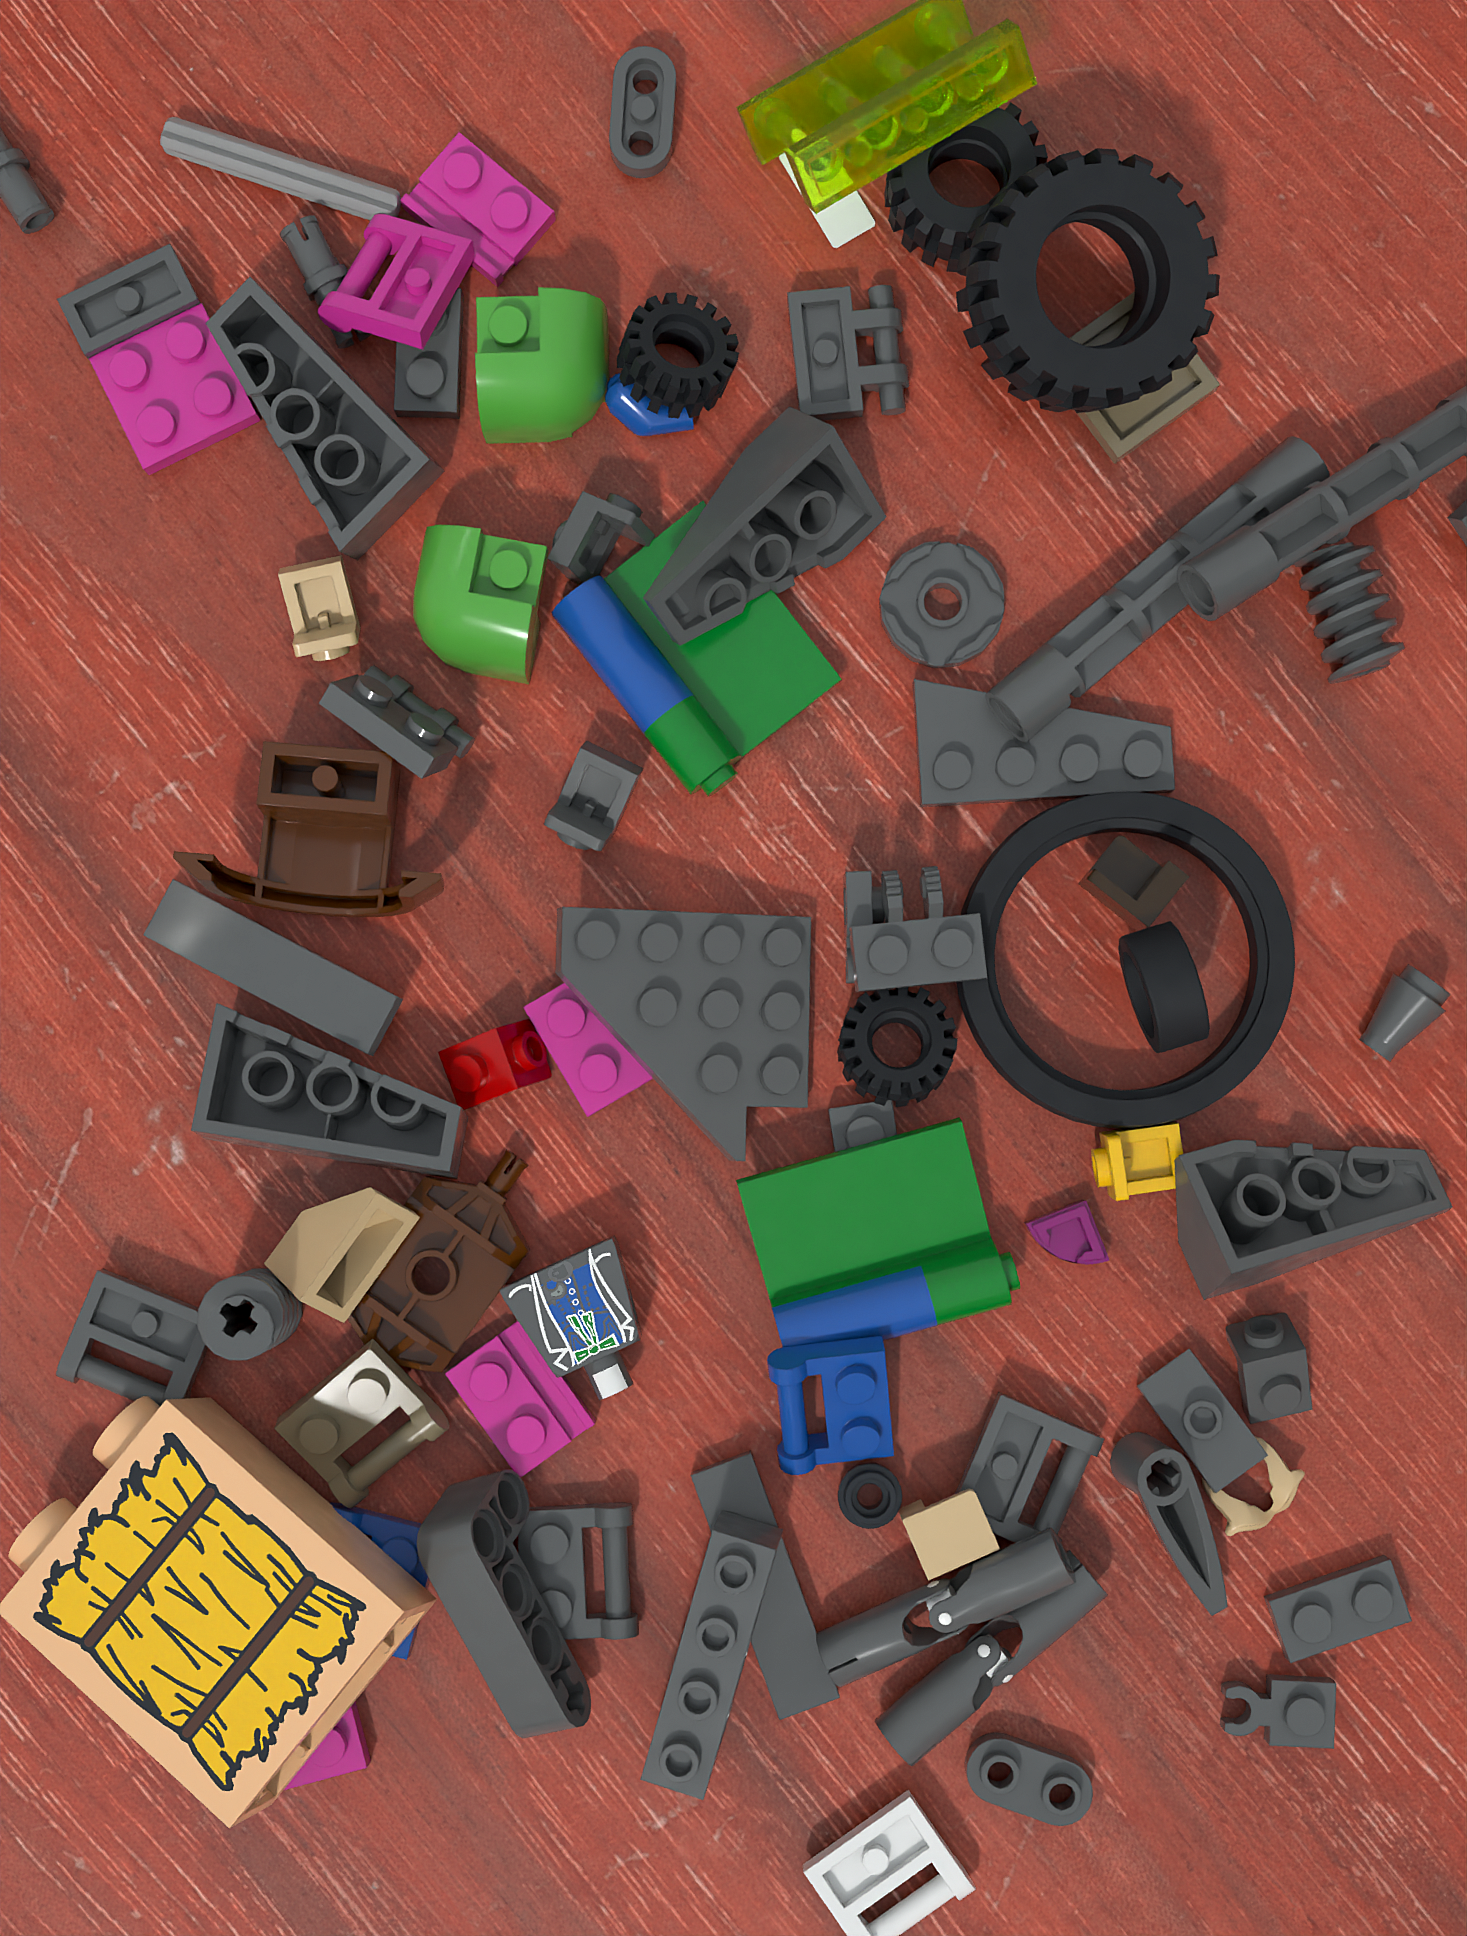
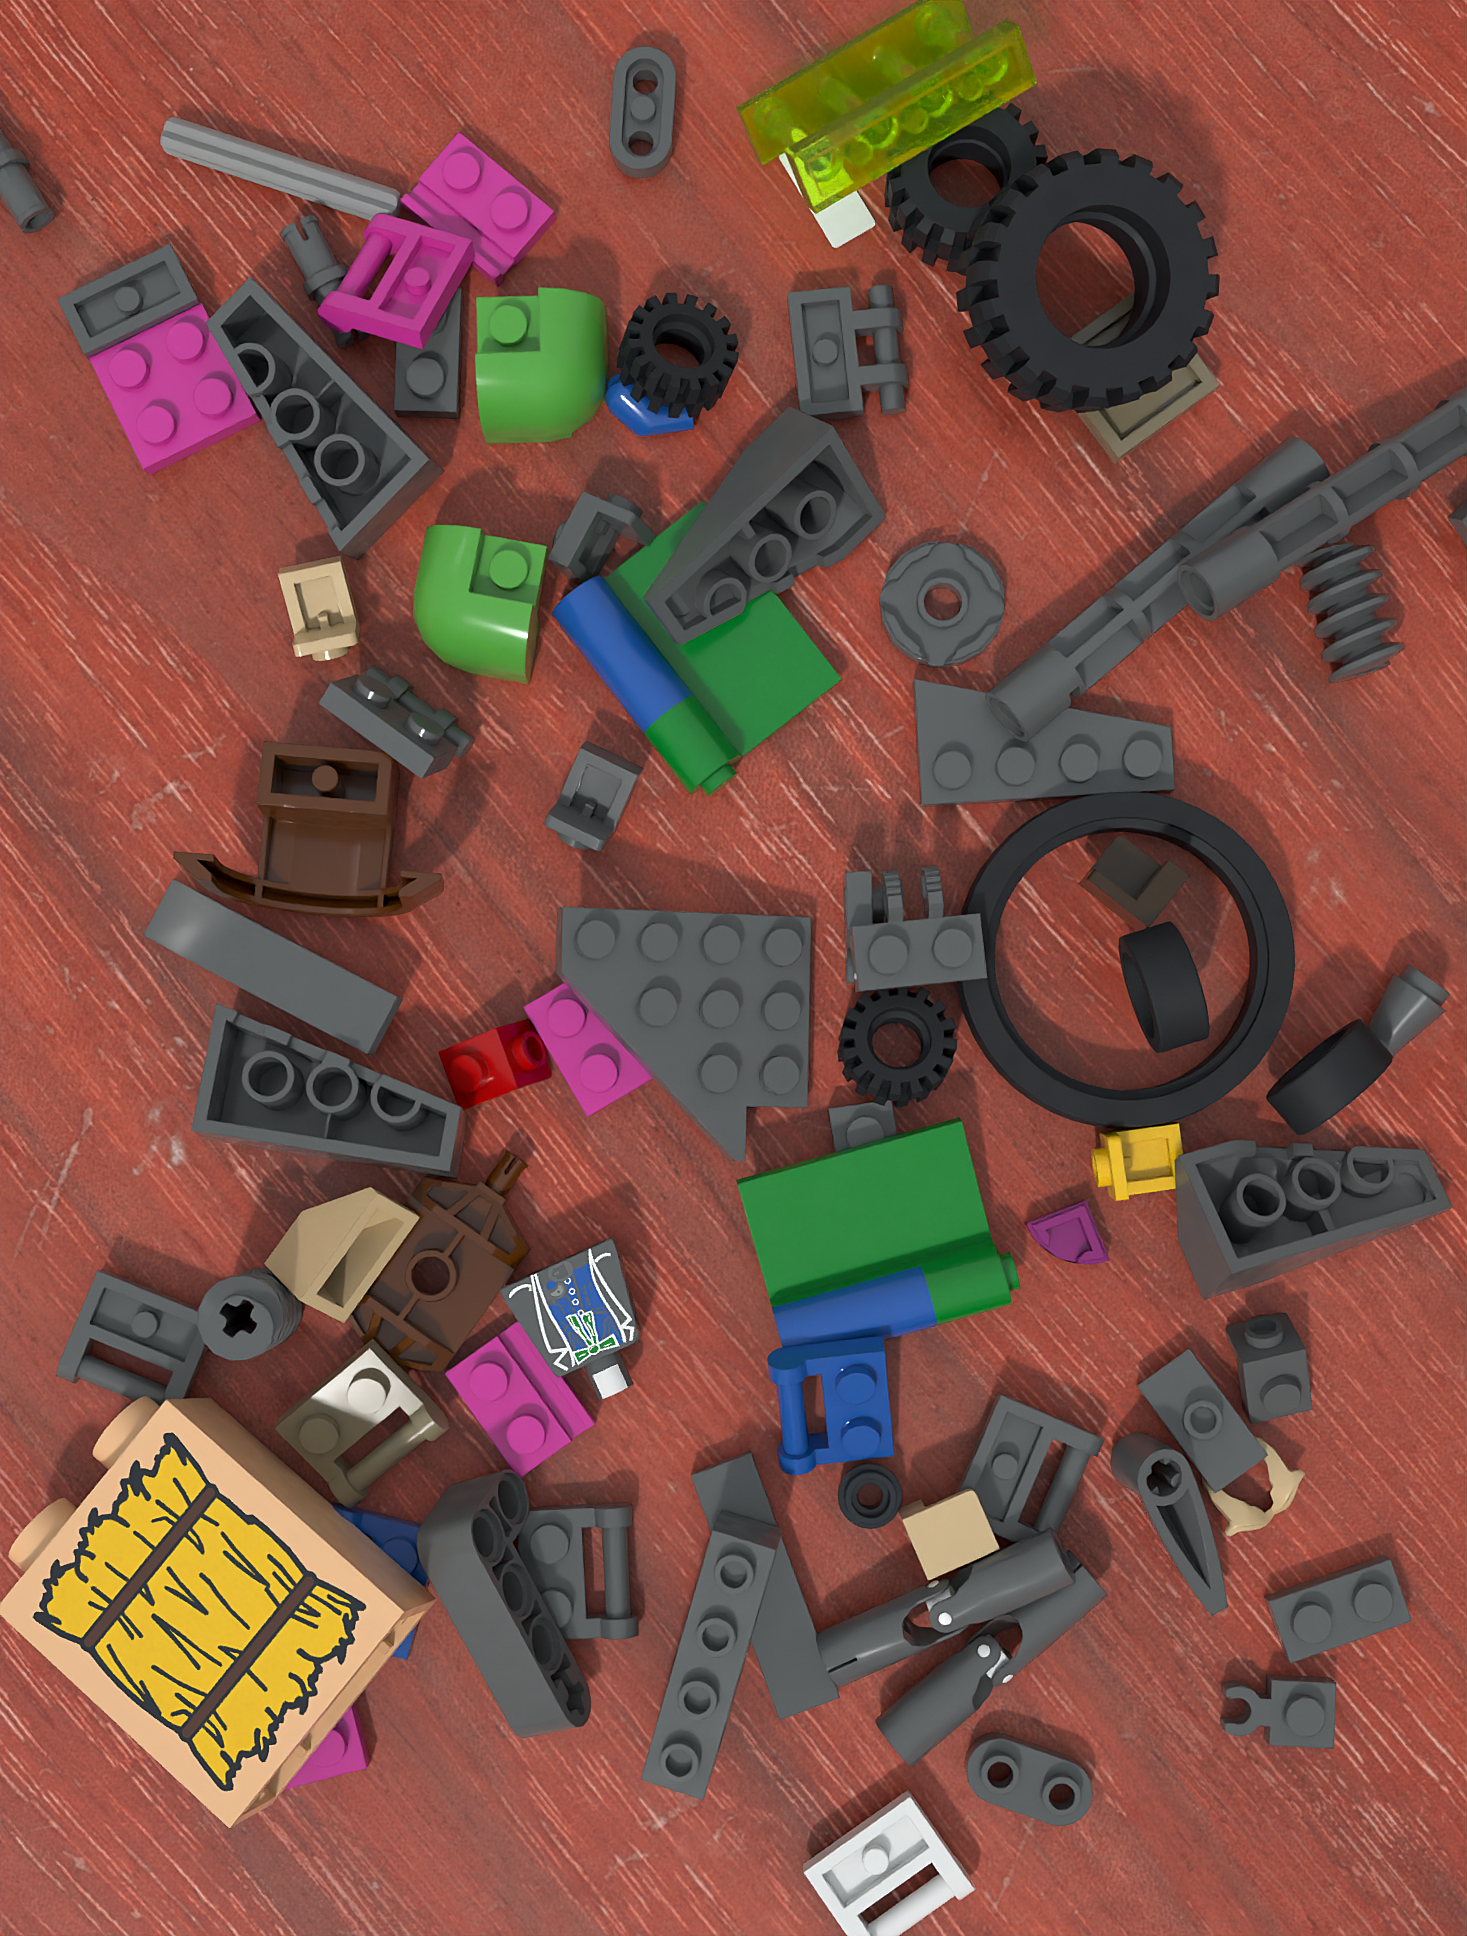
(1329, 1077): none -> black tyre

